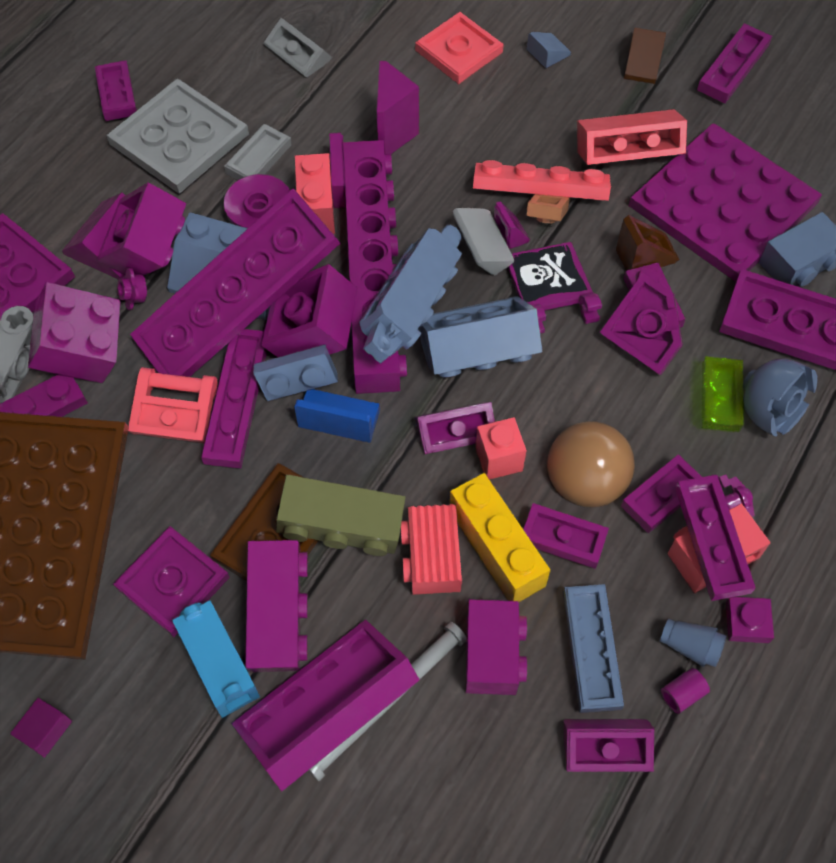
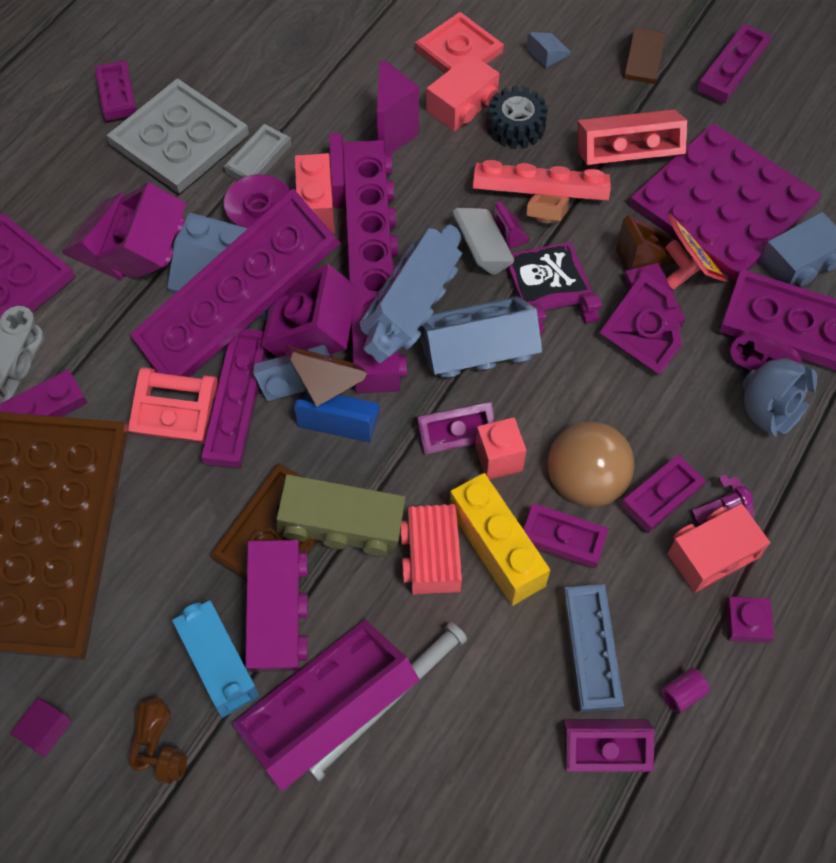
(74, 333): magenta brick -> none
(132, 288): magenta plate -> none
(150, 722): none -> reddish brown piece
(170, 579): magenta tile -> none
(296, 48): light grey slope -> none
(323, 375): none -> reddish brown slope
(462, 92): none -> coral brick
(493, 647): magenta brick -> none
(517, 117): none -> black wheel
(688, 265): none -> coral shield
(694, 641): sand blue cone -> none
(714, 538): magenta plate -> none
(722, 394): clear neon green plate -> none
(763, 345): none -> magenta beam

